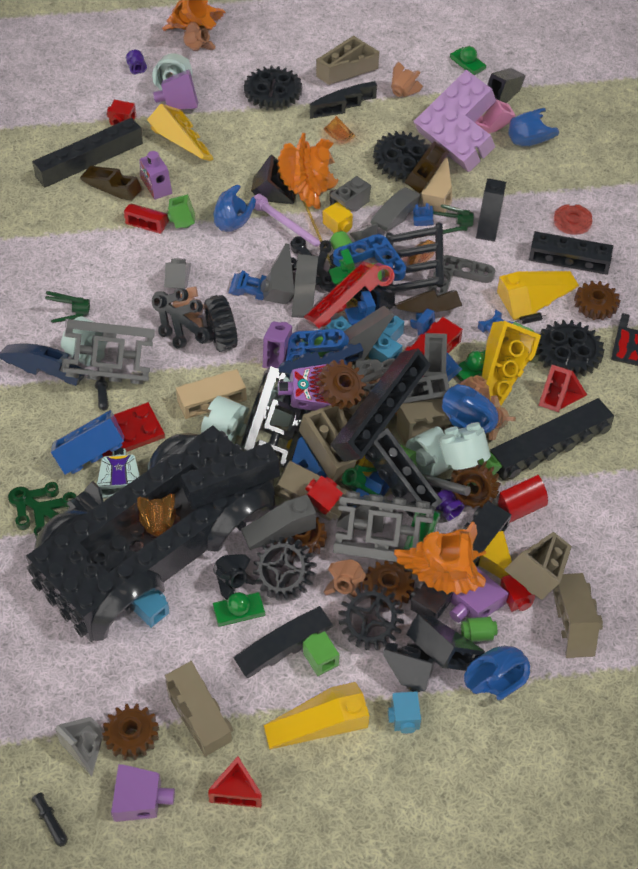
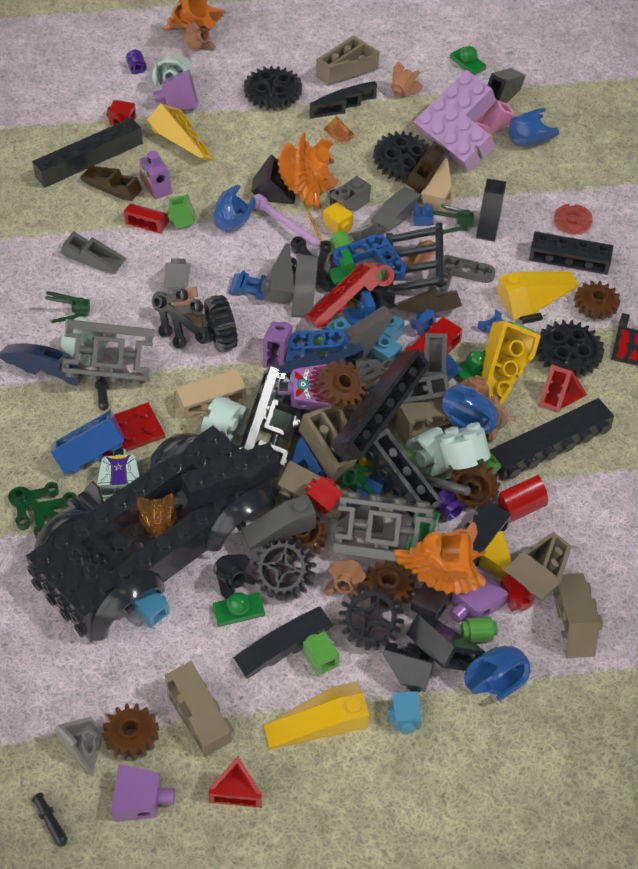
(92, 253): none -> dark grey slope

